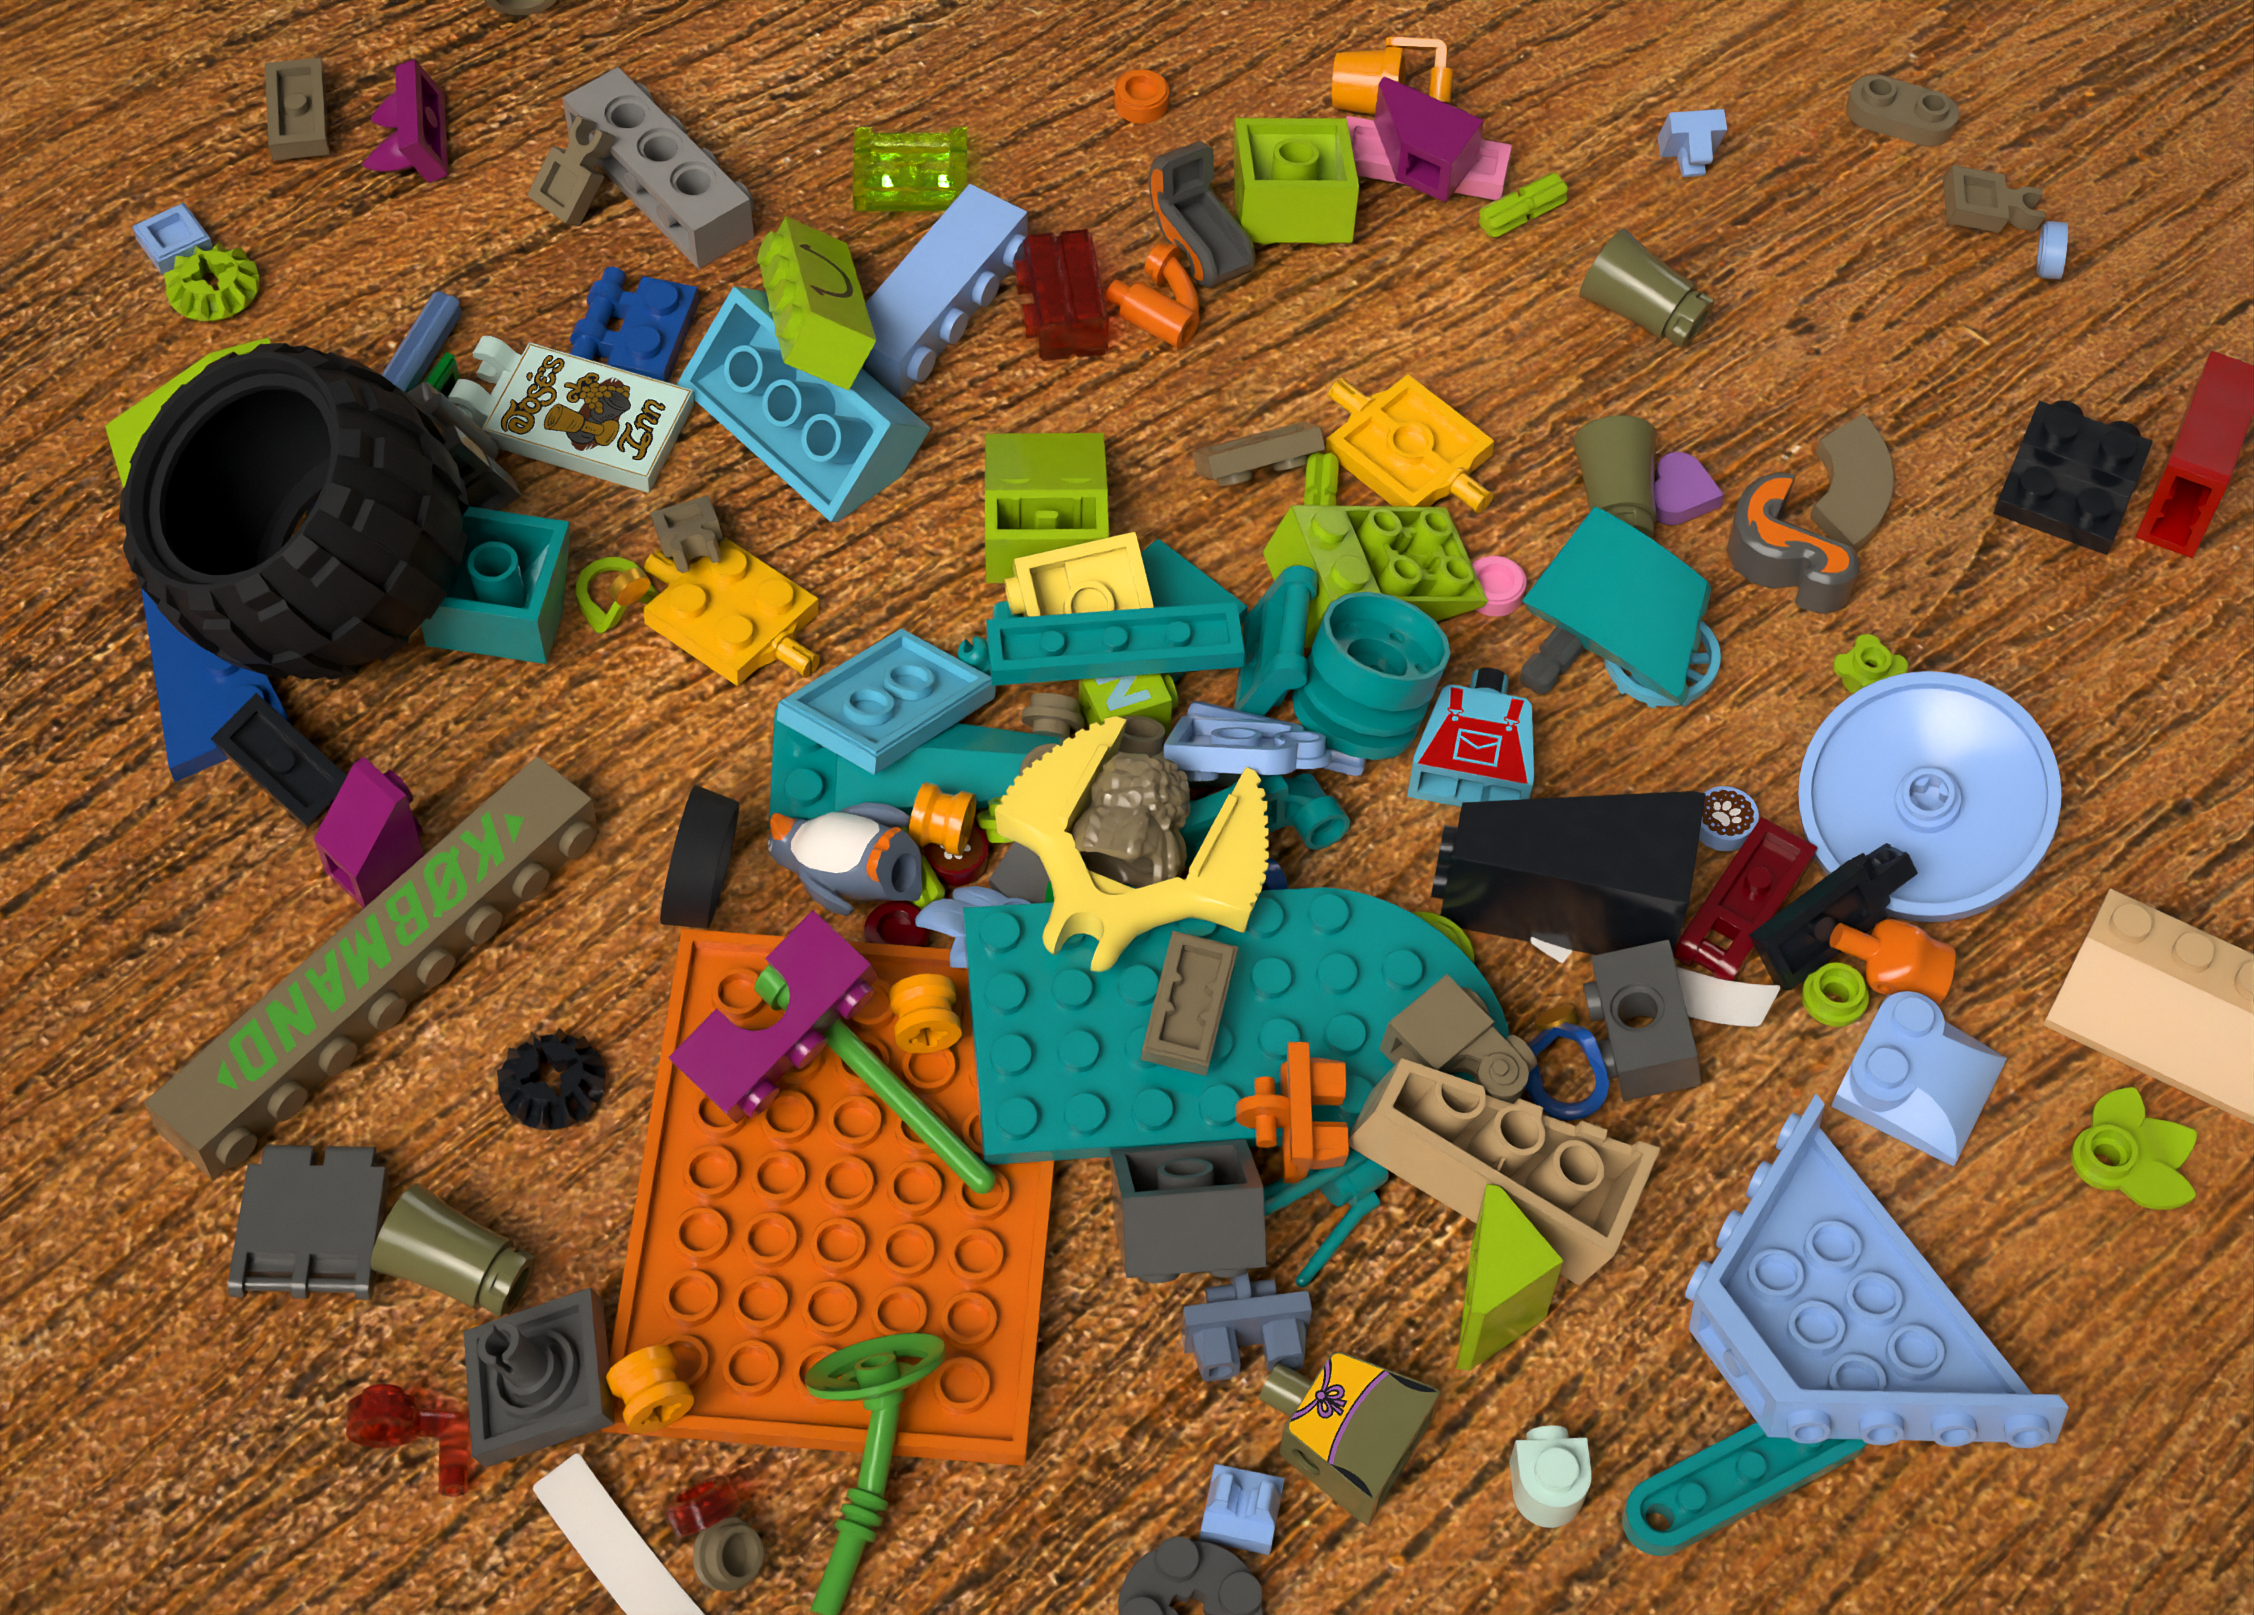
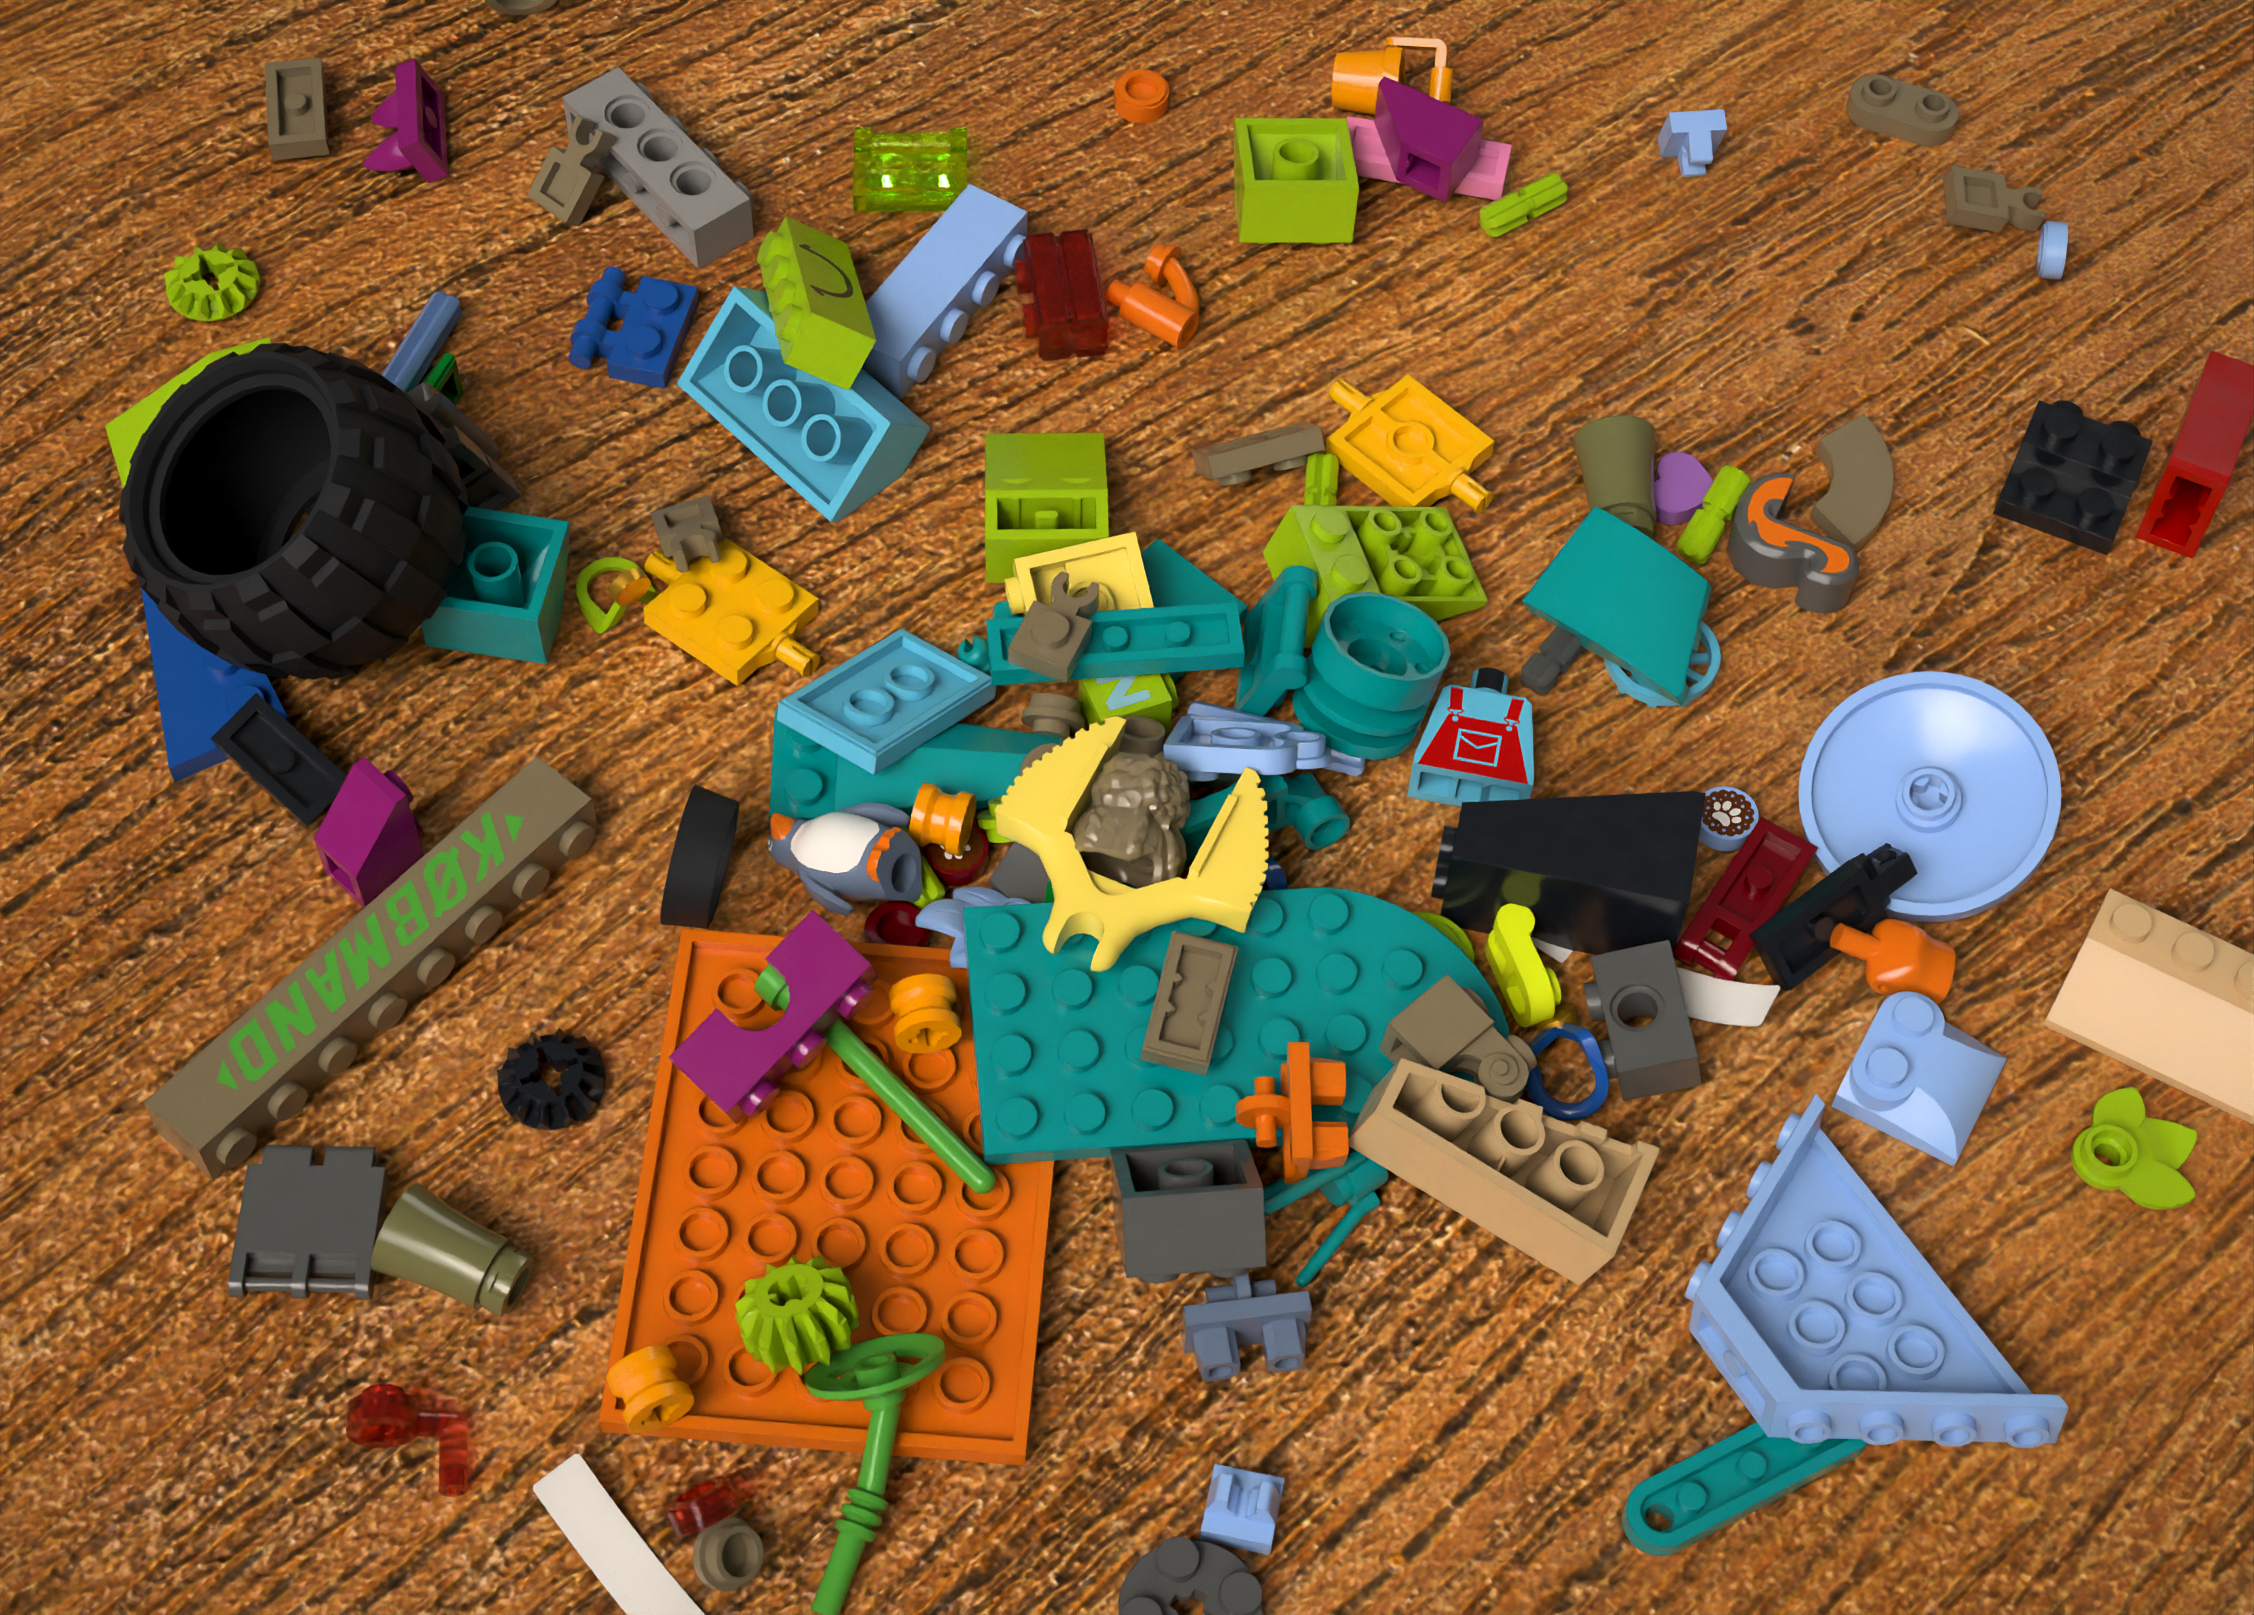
(171, 235): light blue tile -> none
(538, 1377): dark grey plate -> none
(575, 412): light aqua tile -> none
(797, 1314): none -> lime gear
(1055, 635): none -> dark tan plate
(1196, 218): dark grey animal -> none
(1351, 1427): olive torso -> none
(1502, 584): bright pink tile -> none
(1507, 1279): lime slope -> none
(1524, 981): none -> neon yellow plate
(1550, 1475): light aqua plate -> none
(1646, 290): olive plant -> none
(1708, 523): none -> lime piece
(1844, 982): lime plate -> none
(1868, 650): lime plate -> none

